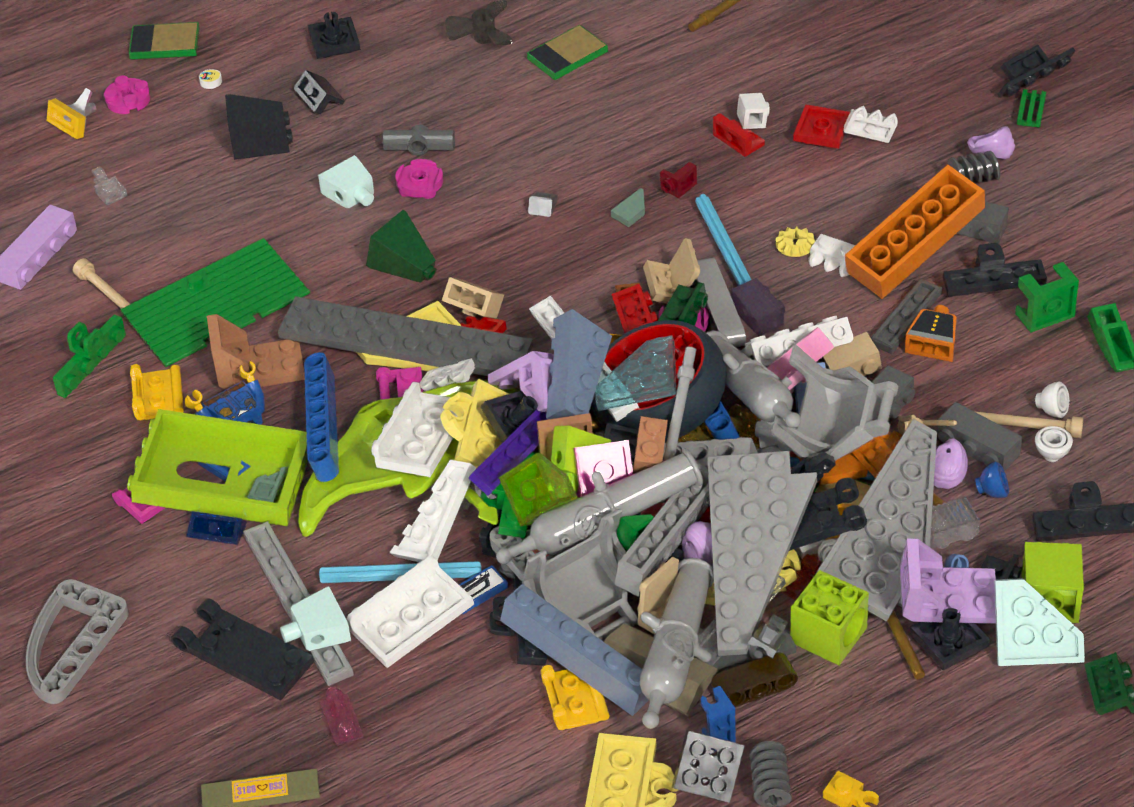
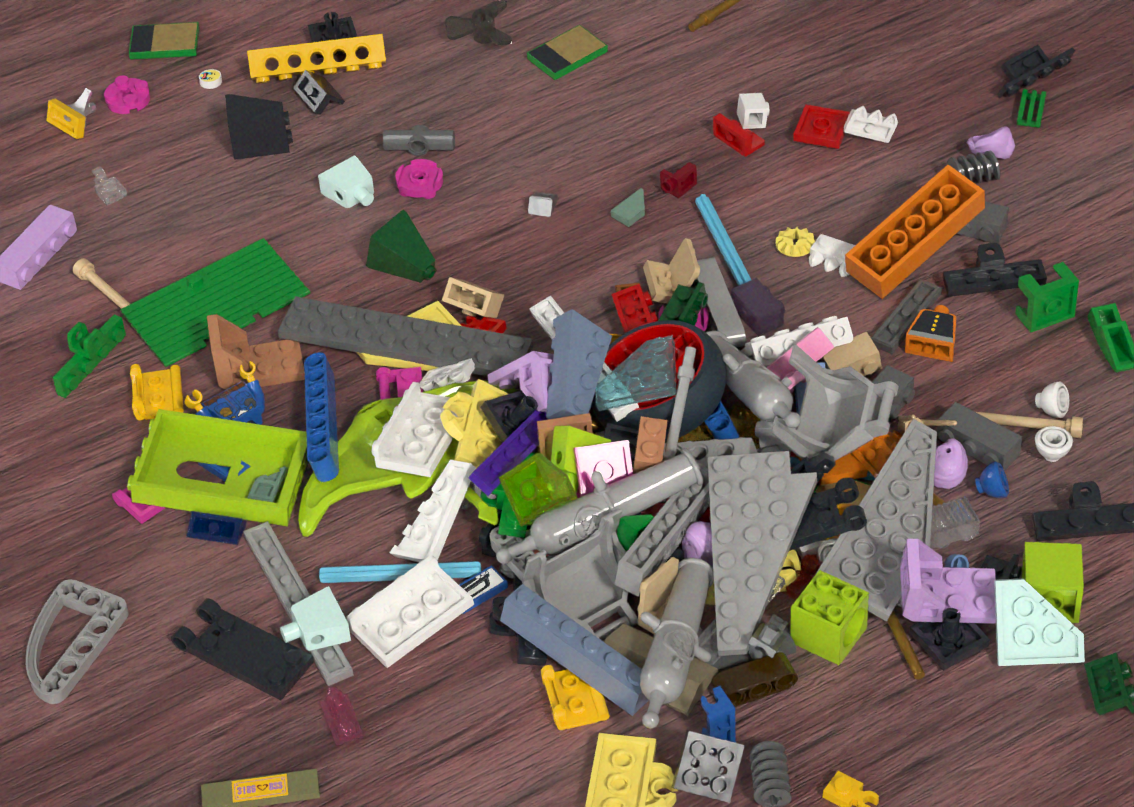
(260, 57): none -> yellow brick

